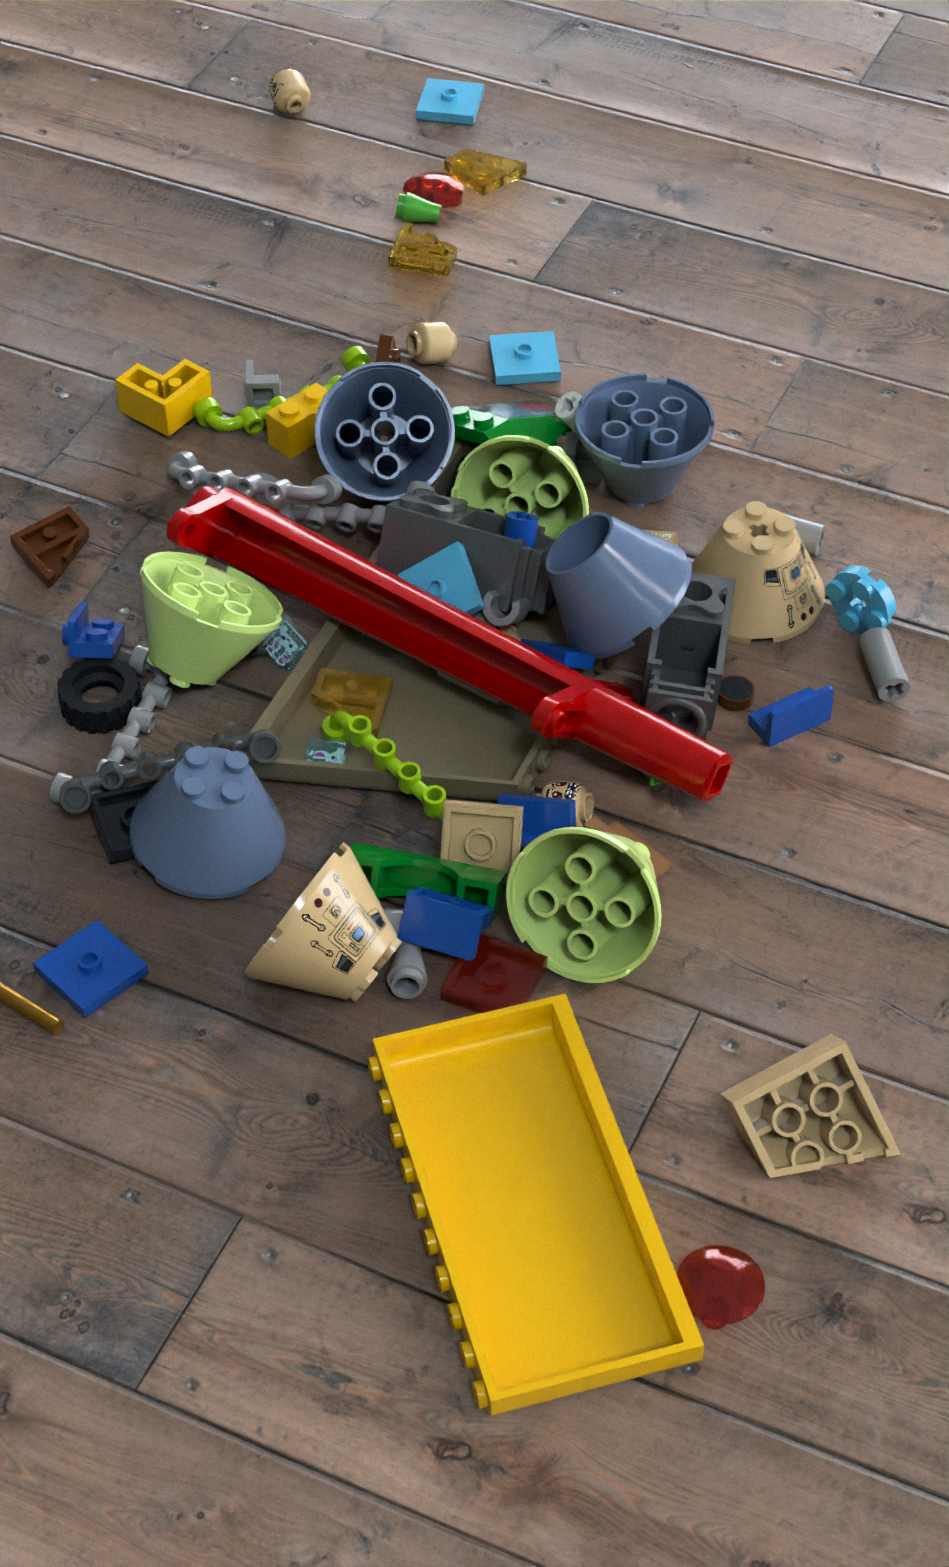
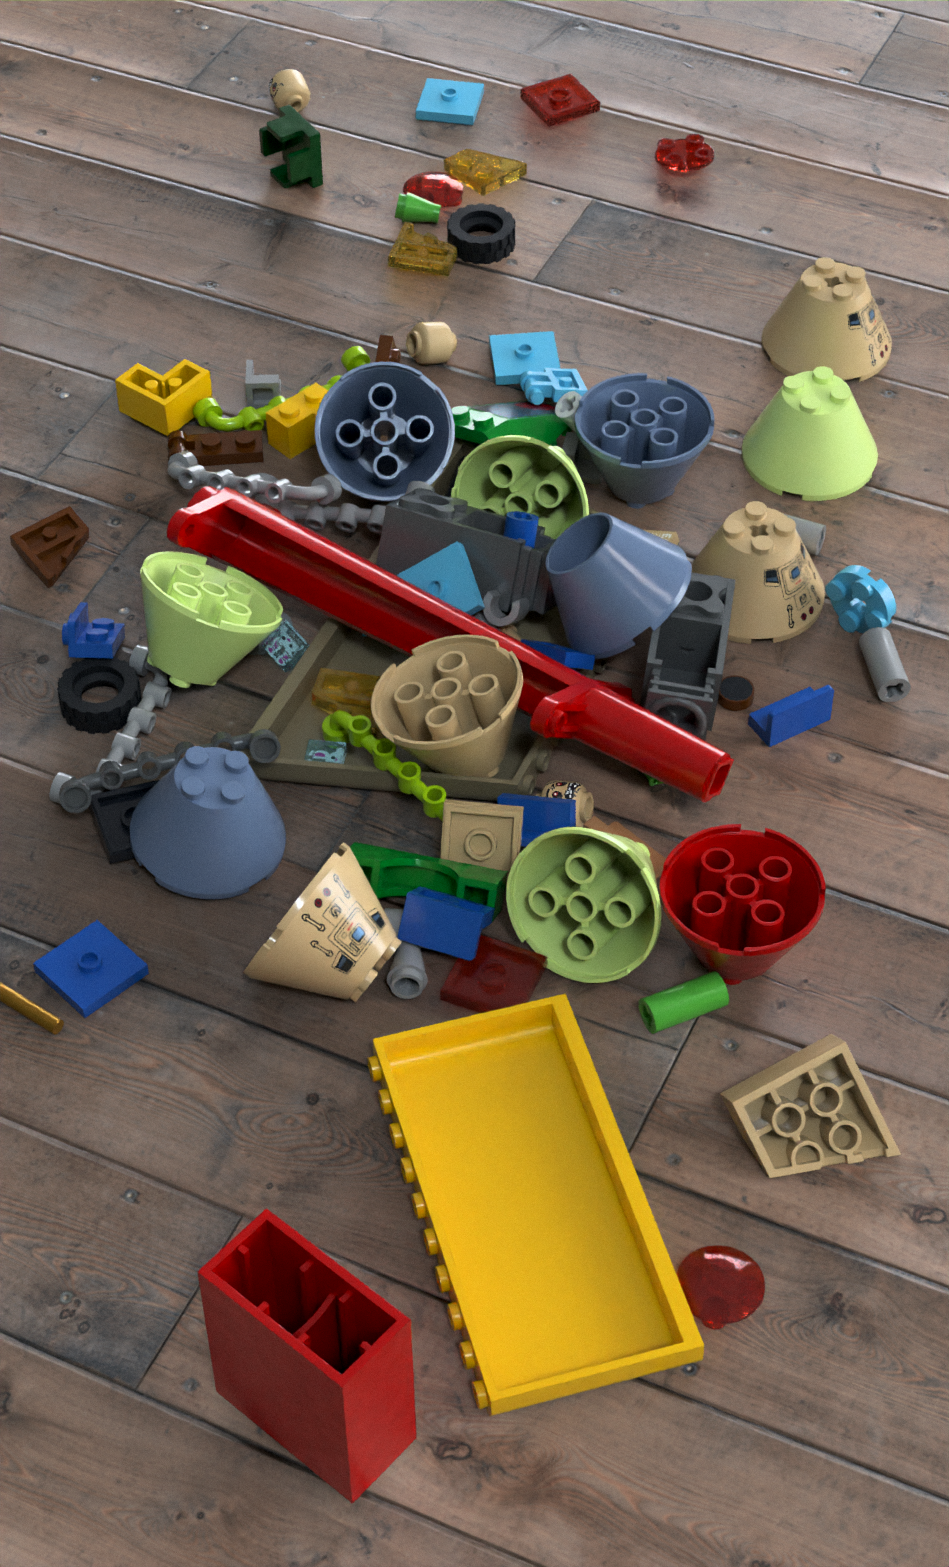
(219, 448): none -> reddish brown plate
(299, 148): none -> dark green panel
(310, 1354): none -> red brick
(451, 704): none -> tan cone
(481, 218): none -> black tyre
(551, 384): none -> medium azure plate
(559, 100): none -> clear red plate
(683, 1002): none -> bright green piece
(684, 154): none -> clear red dish
(741, 898): none -> red cone
(811, 439): none -> yellowish green cone
(828, 323): none -> tan cone

